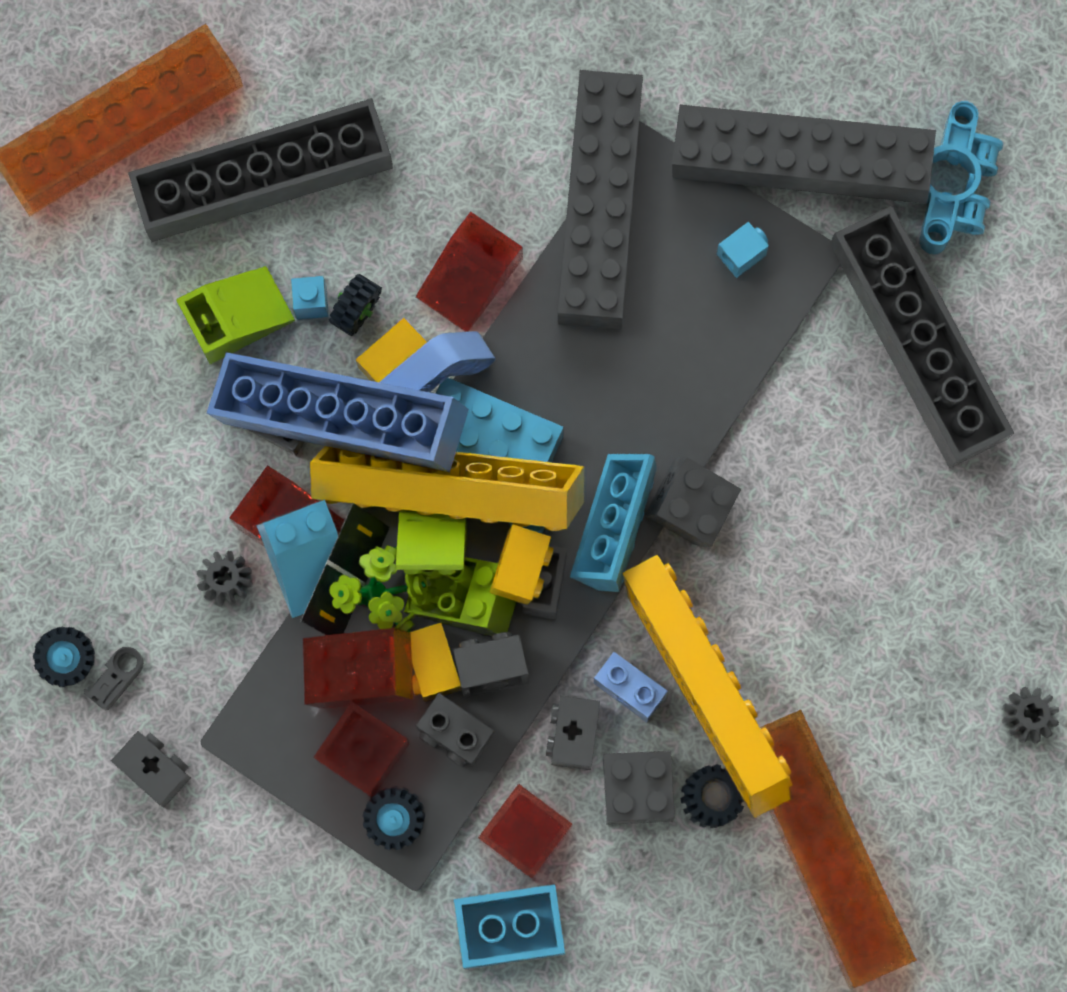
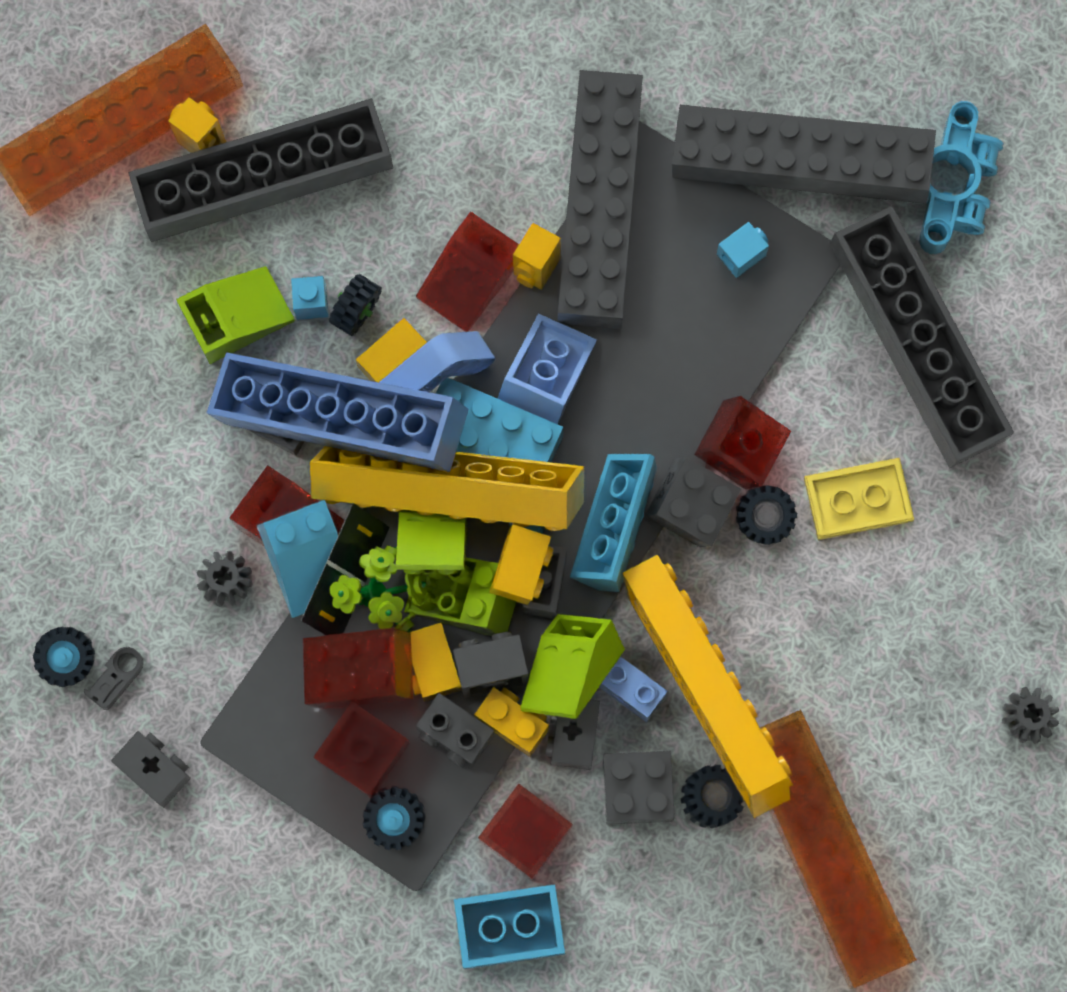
(195, 126): none -> yellow brick
(508, 721): none -> yellow brick
(536, 257): none -> yellow brick
(547, 369): none -> light blue slope
(571, 665): none -> lime slope
(742, 442): none -> clear red brick
(766, 514): none -> black wheel
(858, 498): none -> light yellow tile

